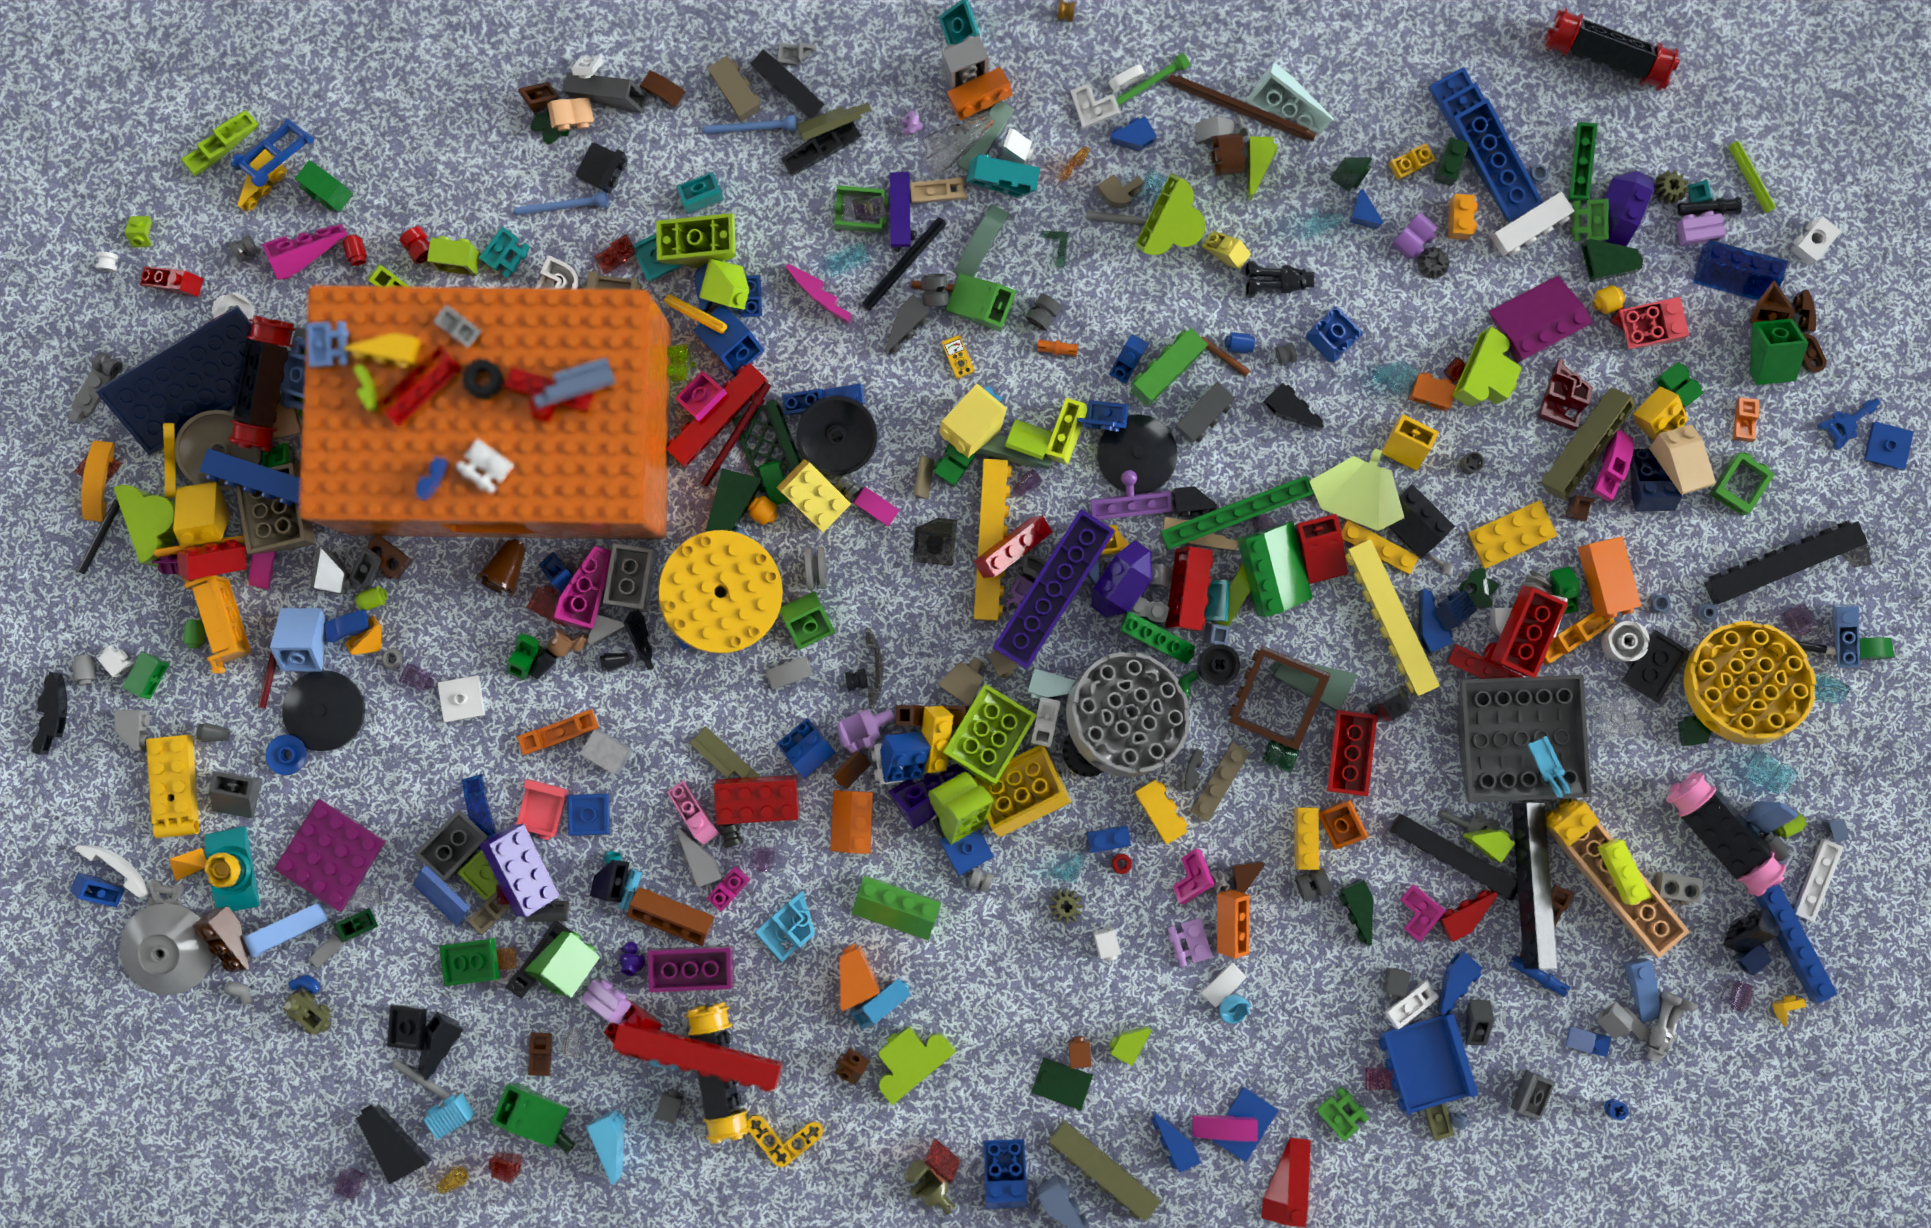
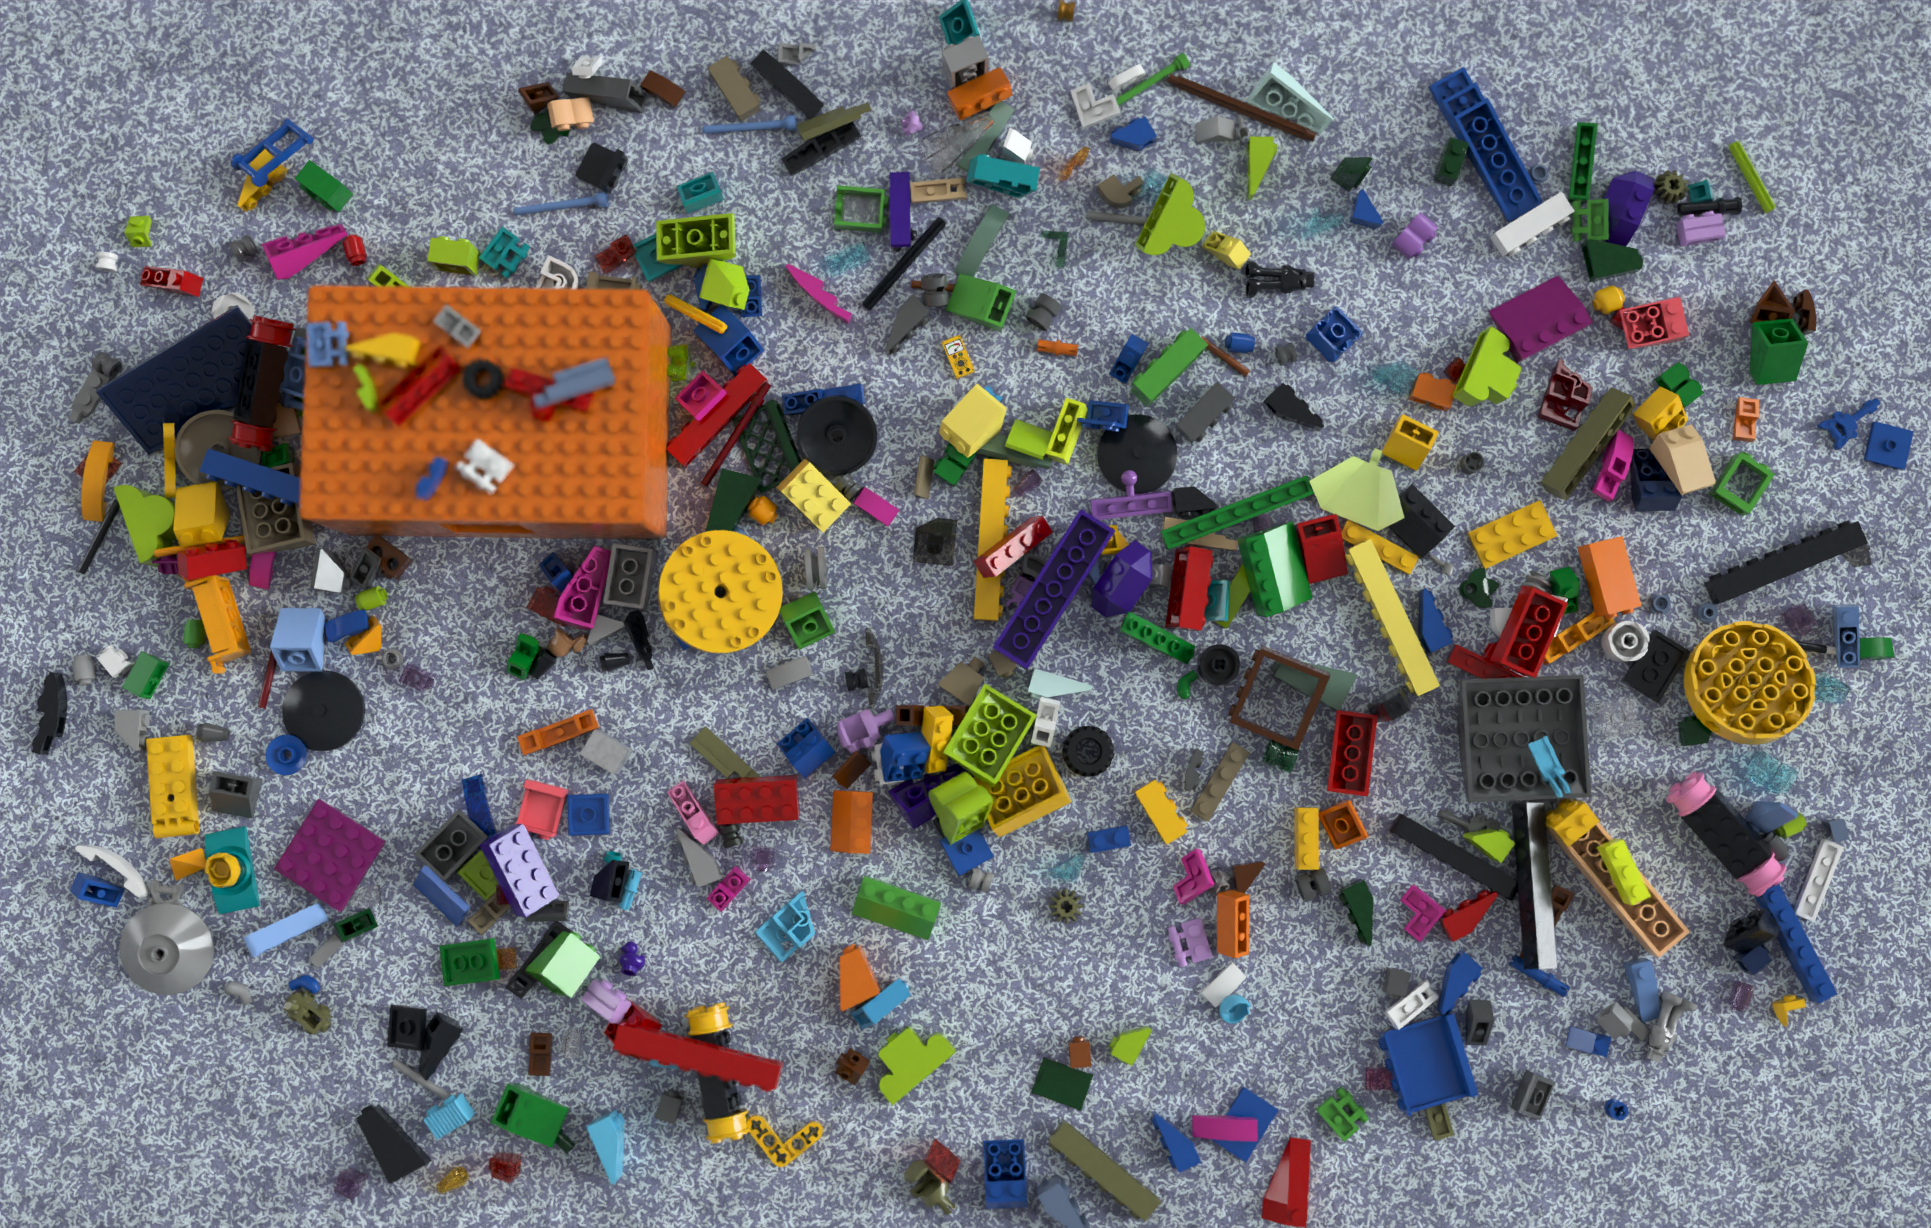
(220, 143): lime slope -> none
(225, 938): slope -> none
(416, 243): red wheel -> none
(461, 698): white plate -> none
(504, 568): reddish brown cone -> none
(670, 916): dark orange brick -> none
(691, 968): magenta brick -> none
(772, 476): green slope -> none
(869, 208): brick -> none
(1100, 719): light grey brick -> none
(1106, 943): white brick -> none
(1128, 863): red plate -> none
(1152, 611): light grey brick -> none
(1216, 634): sand blue slope -> none
(1227, 154): reddish brown brick -> none
(1412, 161): yellow slope -> none
(1424, 263): dark grey gear -> none
(1454, 609): dark blue brick -> none
(1459, 1120): sand blue plate -> none
(1461, 216): light orange brick -> none
(1579, 507): reddish brown panel -> none
(1612, 48): brick -> none
(1678, 884): light grey brick -> none
(1737, 270): clear blue slope -> none
(1814, 353): reddish brown plate -> none
(1823, 232): white brick -> none

